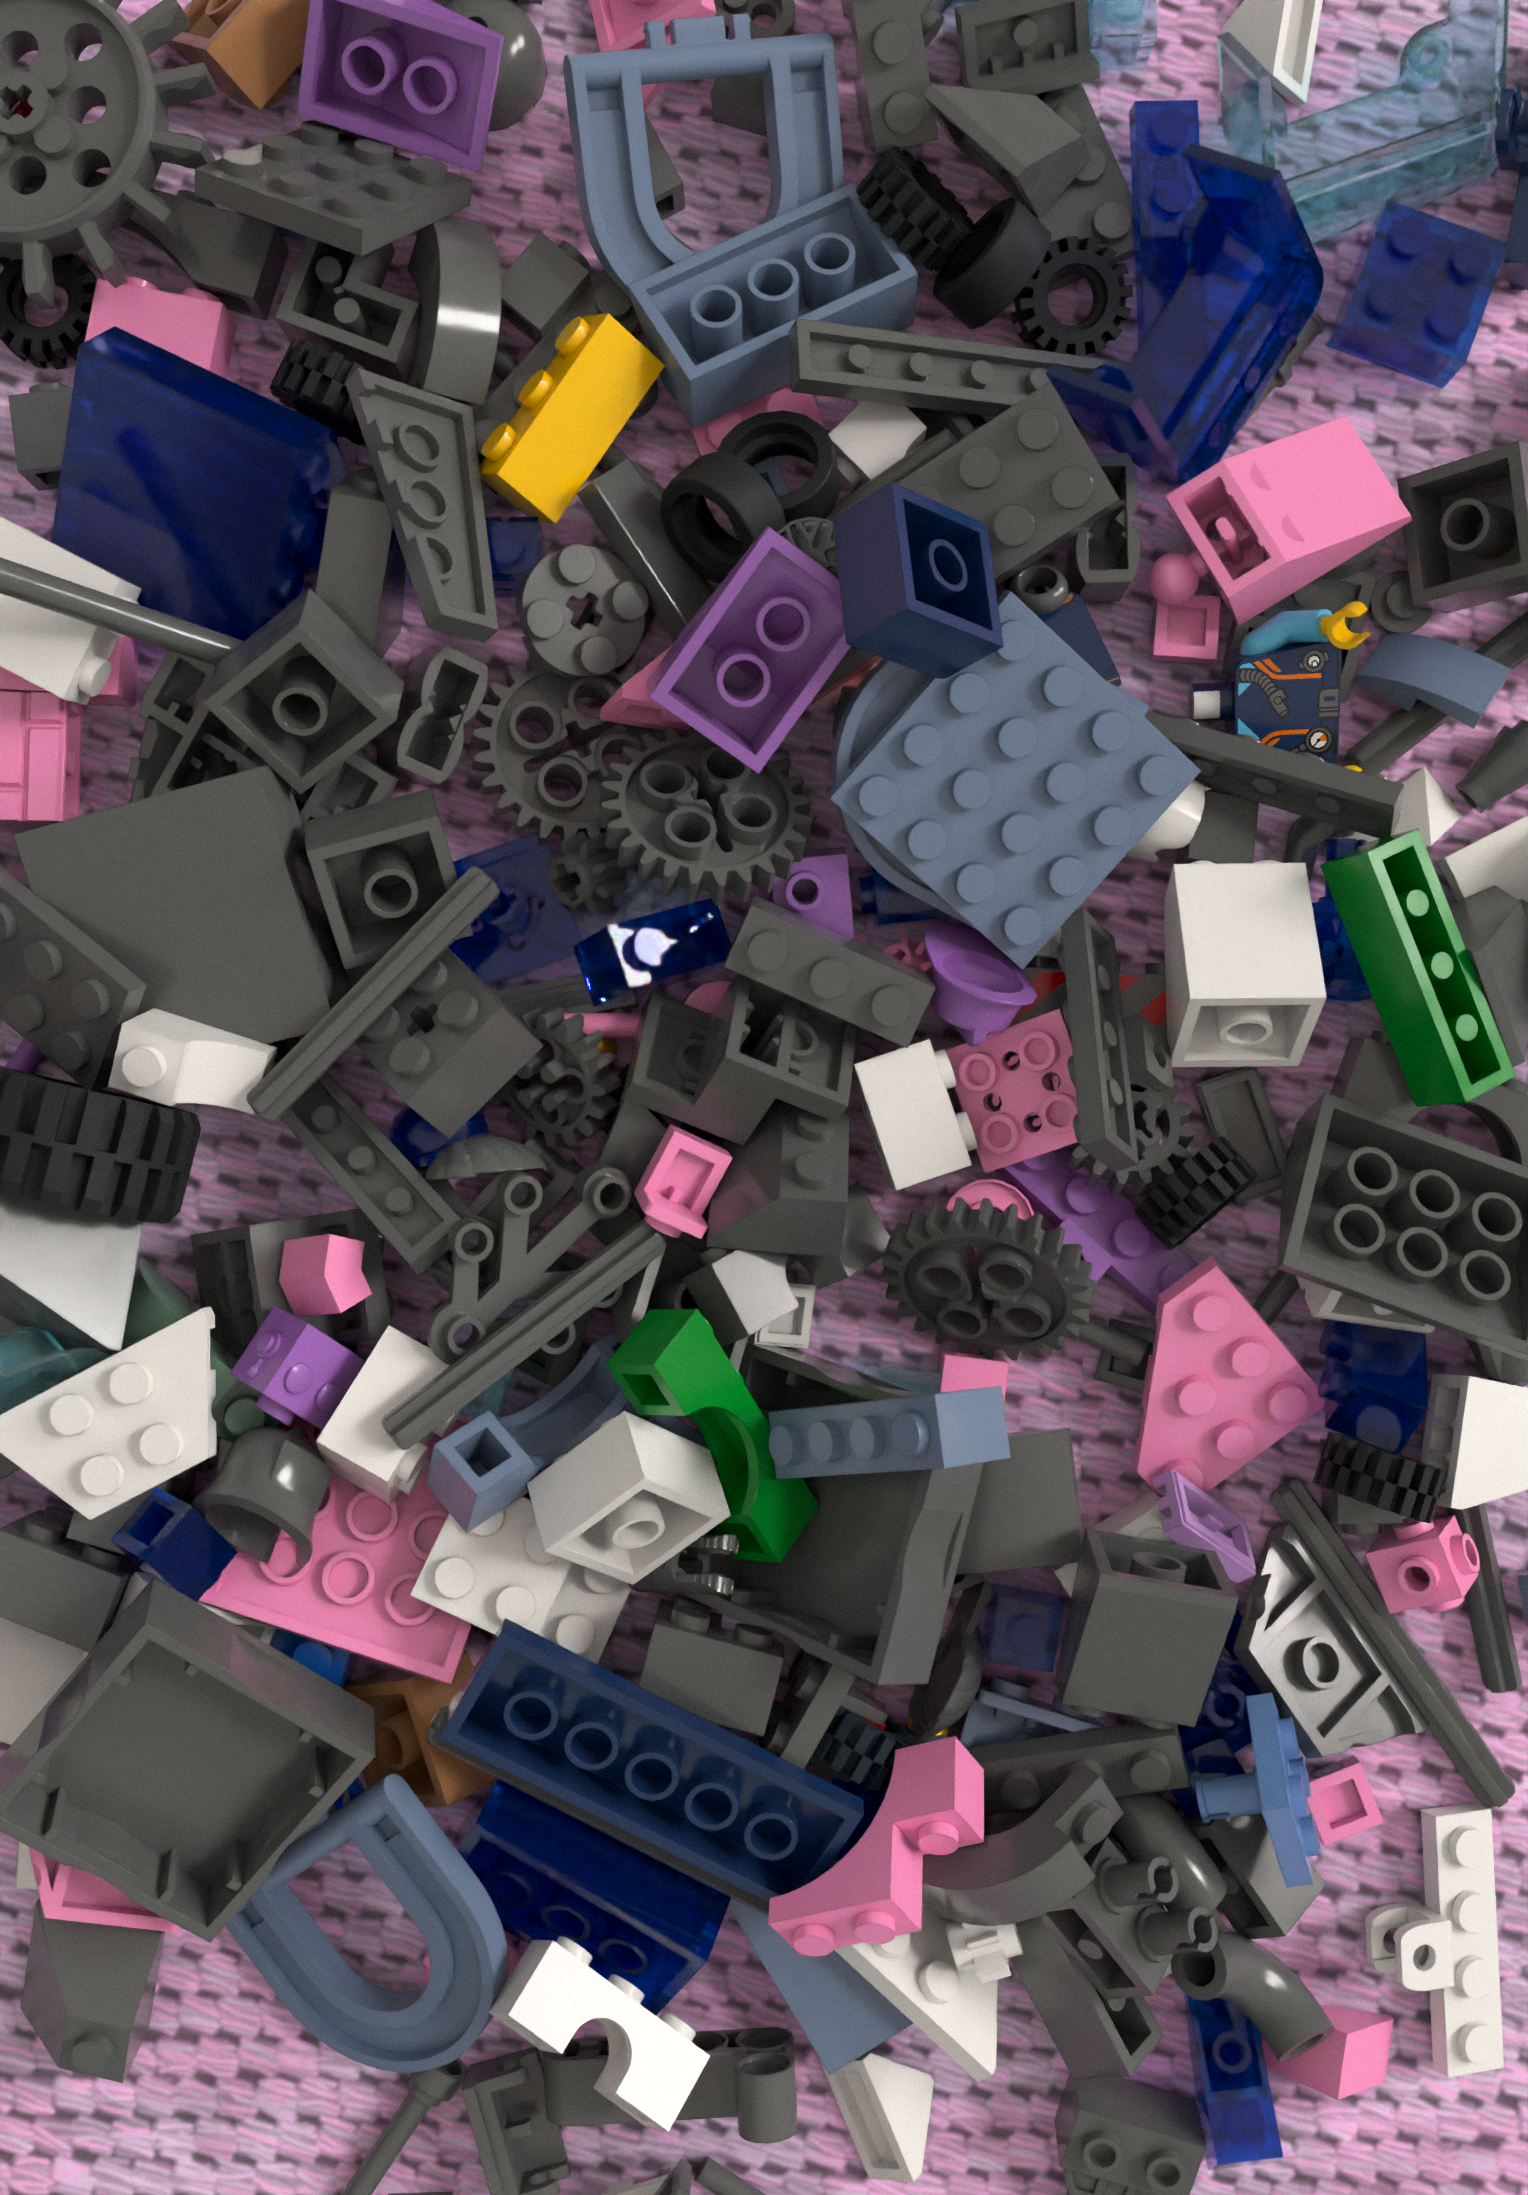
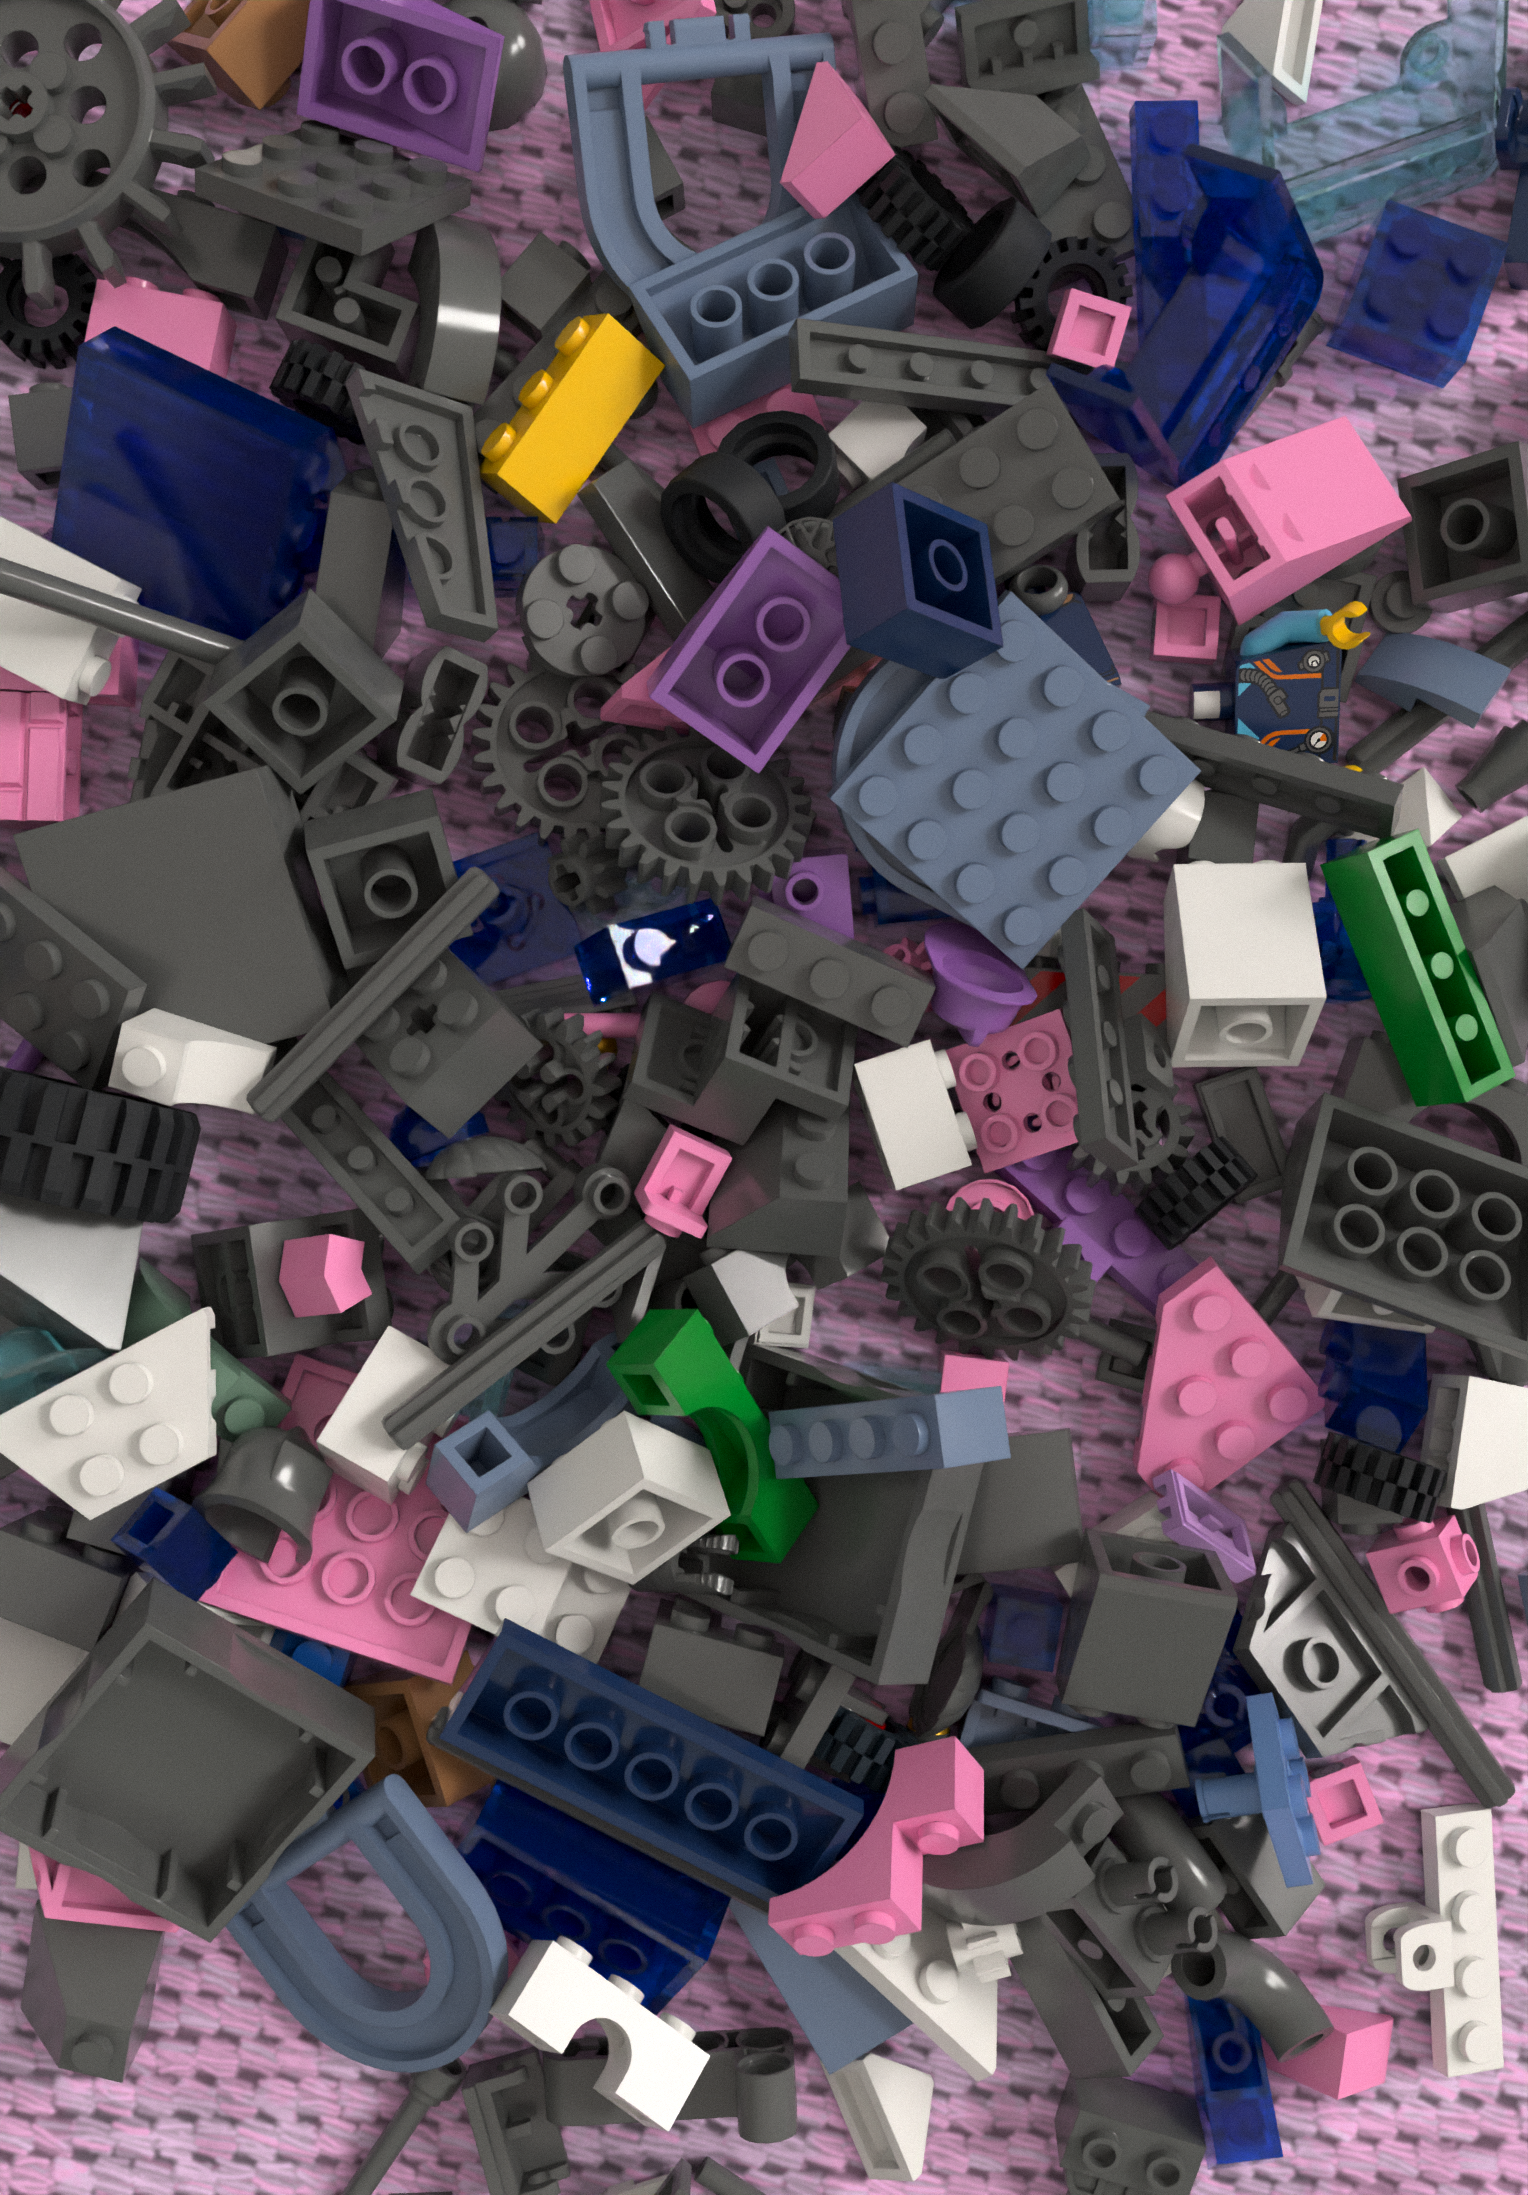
(297, 1369): medium lavender head -> none
(832, 146): none -> bright pink slope
(1088, 330): none -> bright pink plate

